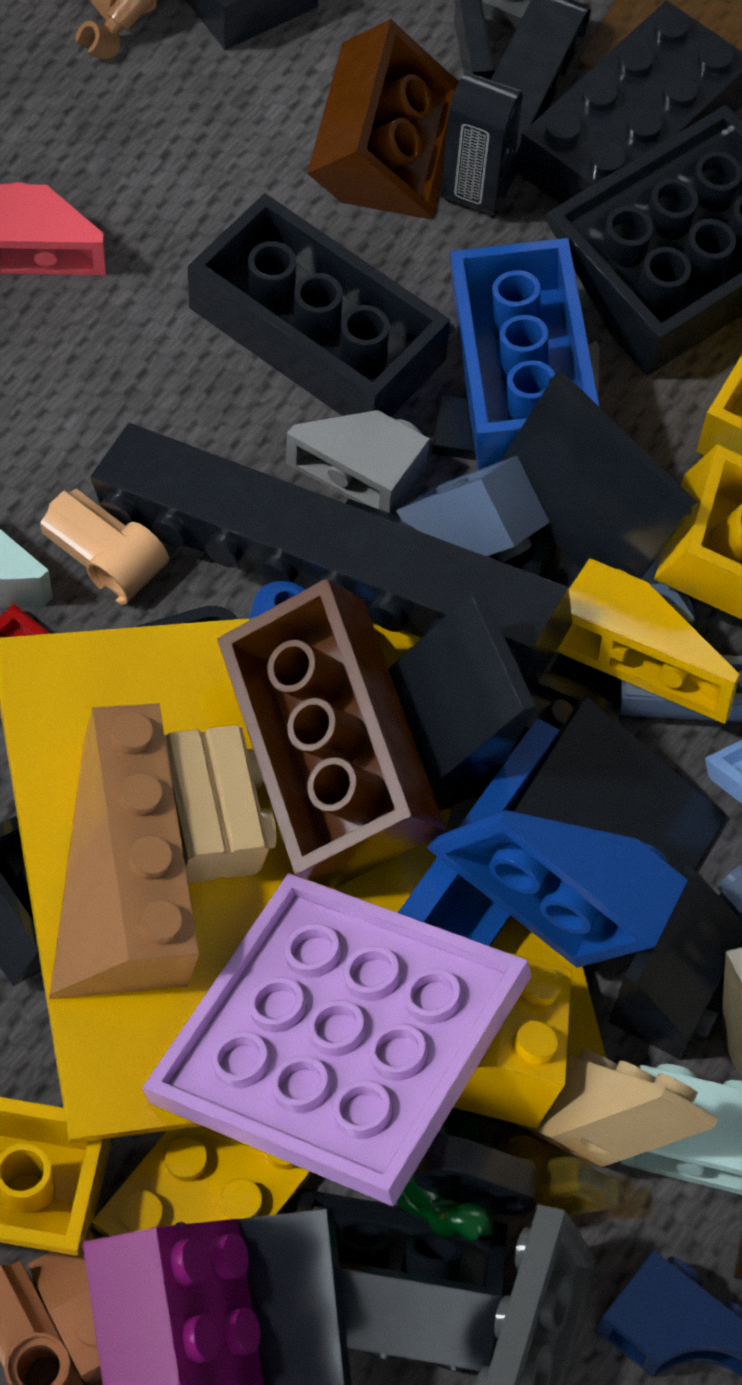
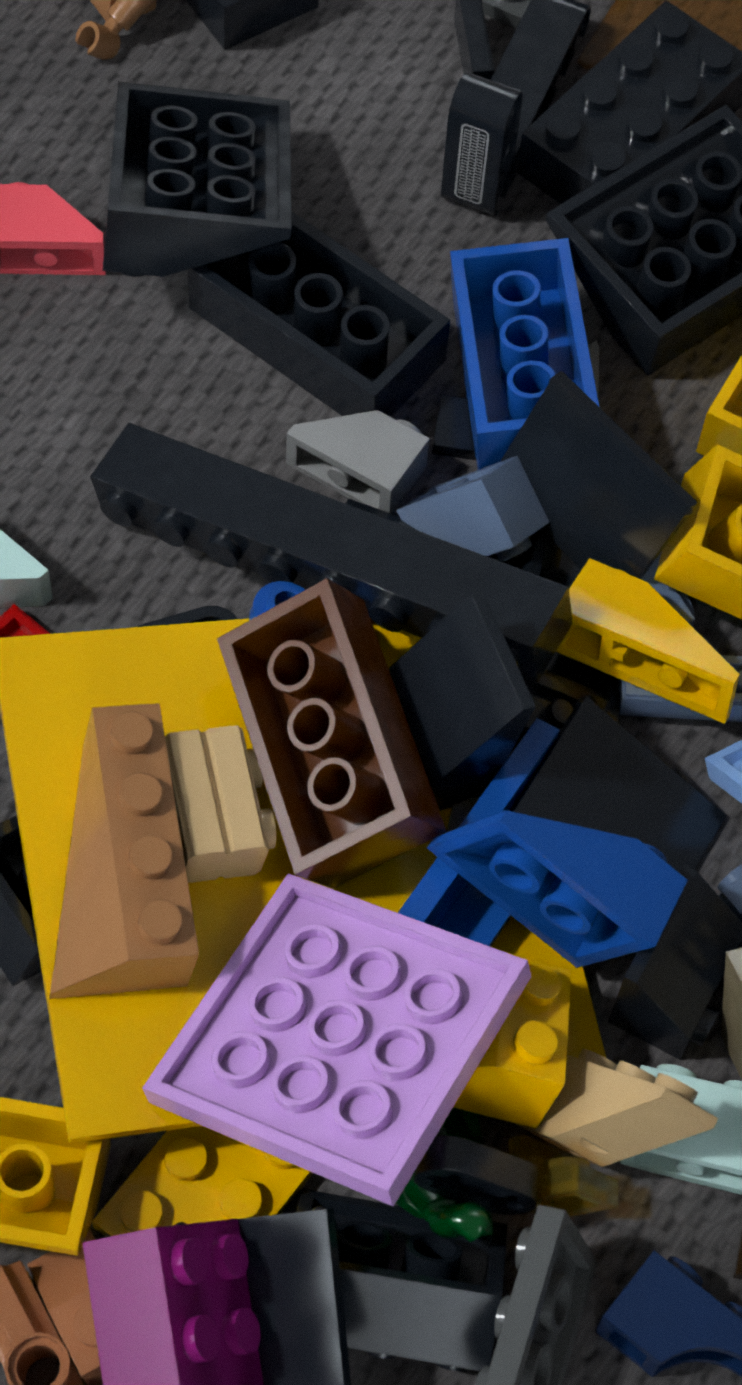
(112, 553): light nougat piece -> none
(195, 178): none -> black slope
(384, 124): reddish brown slope -> none

